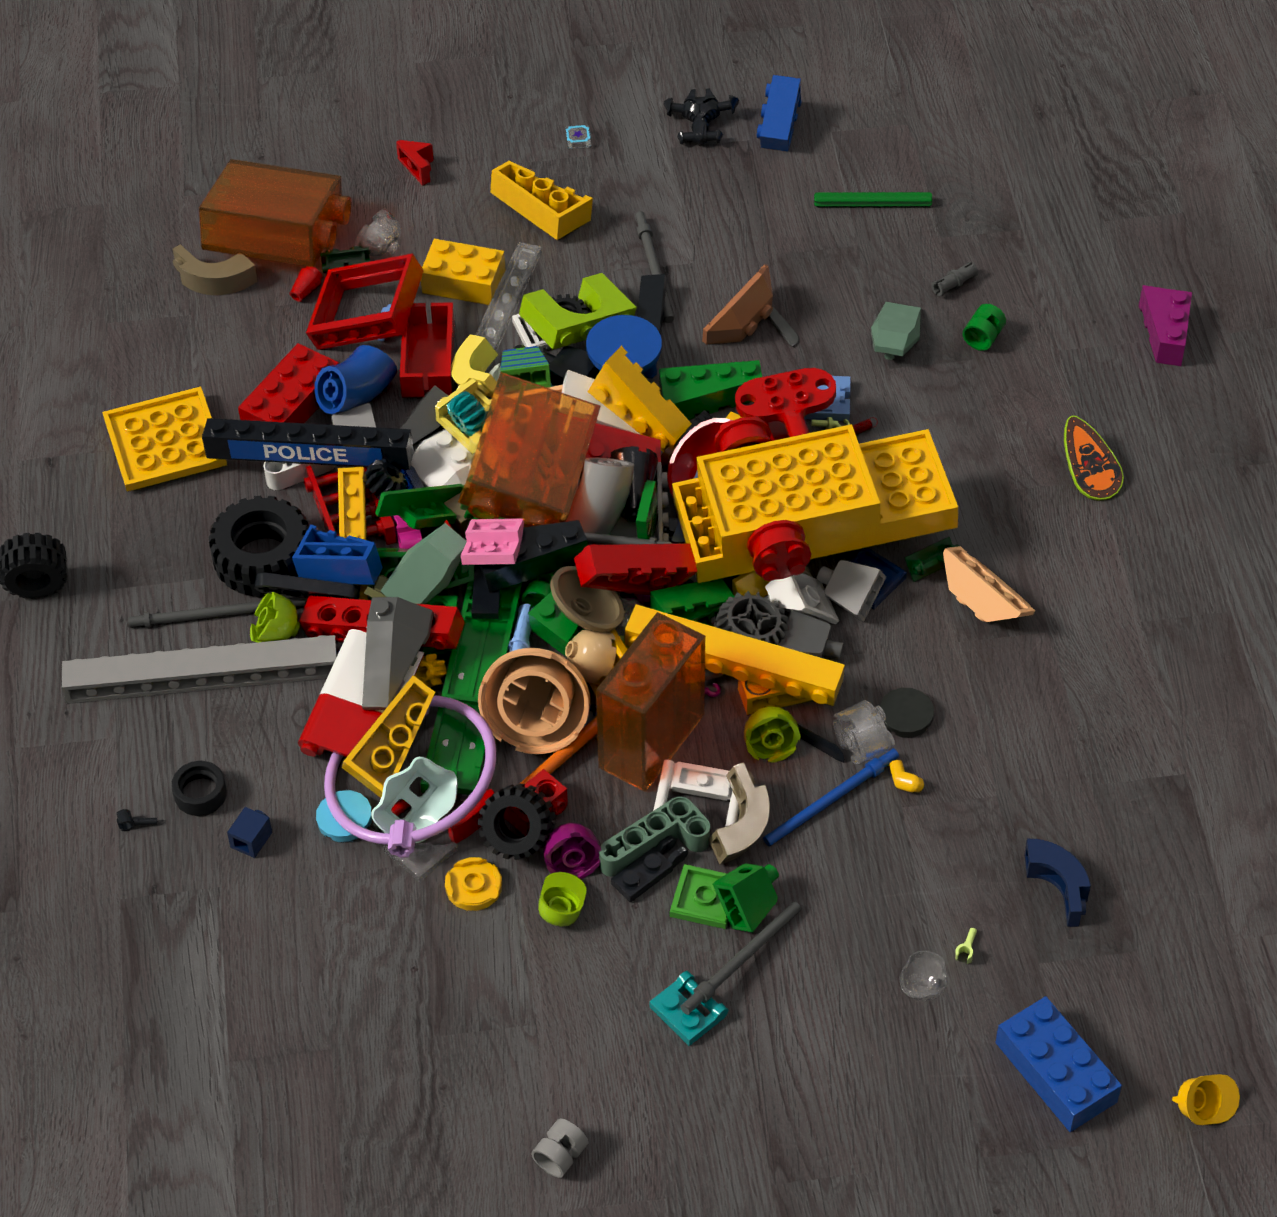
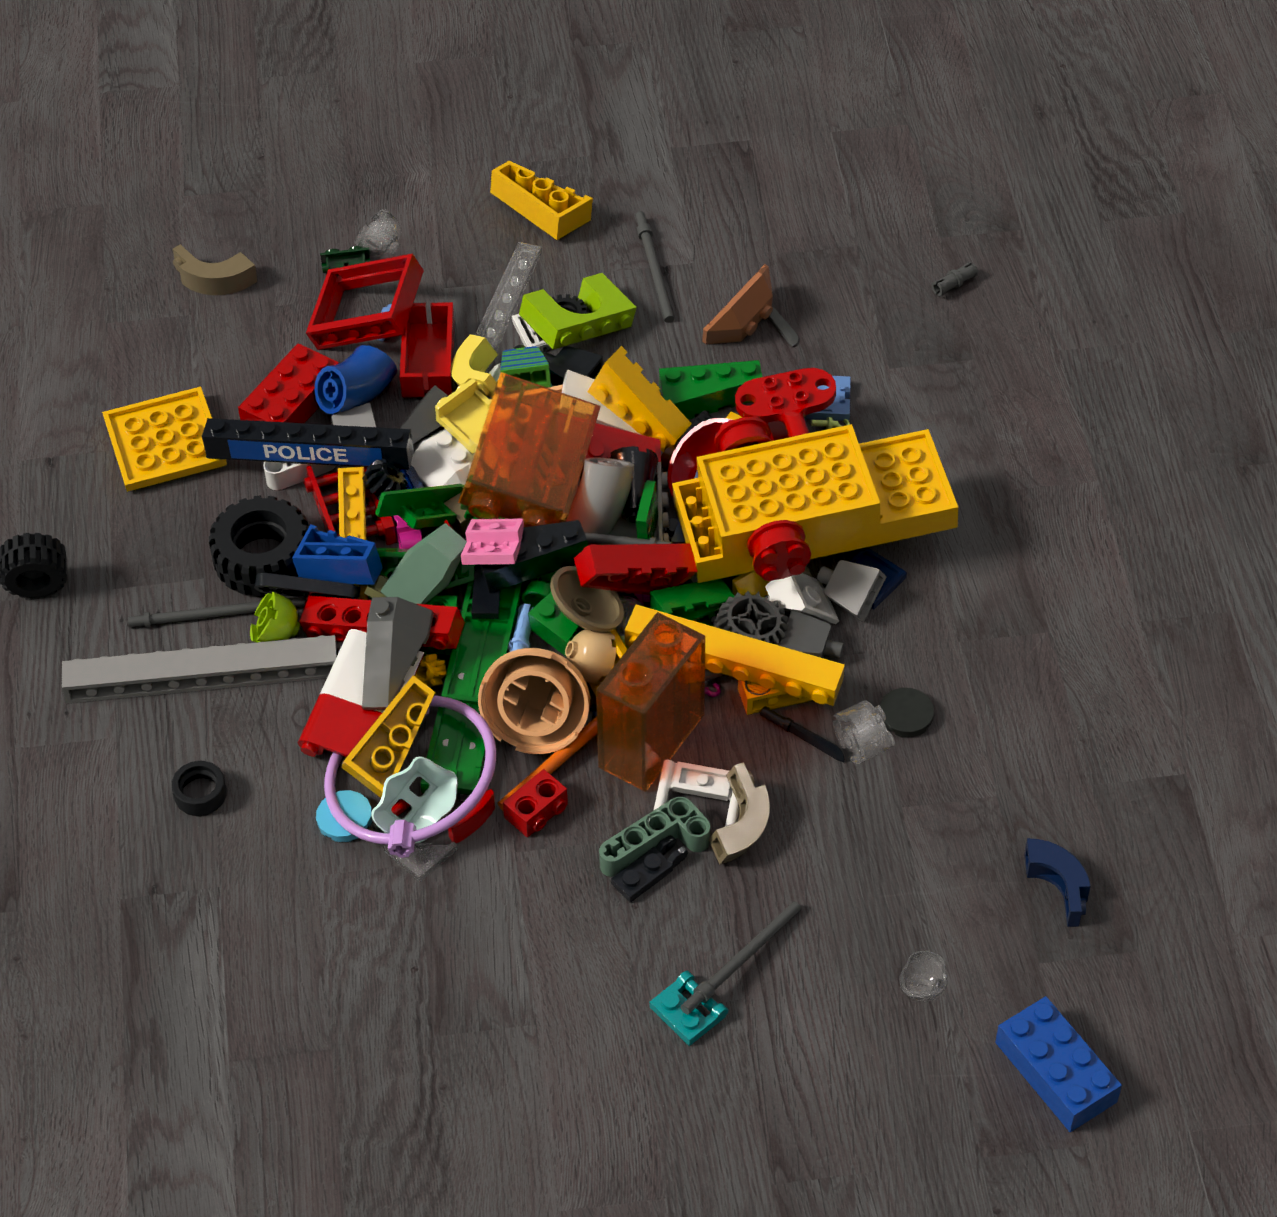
(126, 822): black hand -> none
(249, 832): dark blue brick -> none
(273, 213): clear orange brick -> none
(307, 280): red cone -> none
(416, 158): red slope -> none
(462, 271): yellow brick -> none
(466, 413): teal gear -> none
(473, 884): yellow tile -> none
(496, 830): black tyre -> none
(556, 1151): light grey wheel -> none
(561, 898): lime cap -> none
(572, 850): magenta cylinder -> none
(578, 136): clear tile -> none
(634, 334): blue piece -> none
(652, 299): black tile -> none
(697, 899): bright green tile -> none
(700, 112): black piece -> none
(747, 895): green torso -> none
(771, 734): lime cylinder -> none
(779, 112): blue wedge -> none
(863, 426): red piece -> none
(872, 199): green axle -> none
(872, 769): blue bar -> none
(896, 329): sand green piece -> none
(905, 780): yellow arm -> none
(928, 559): dark green hinge -> none
(967, 946): yellowish green hand -> none
(981, 588): light nougat wedge -> none
(984, 327): green wheel -> none
(1091, 461): shield -> none
(1167, 322): magenta wedge -> none
(1208, 1099): yellow piece -> none

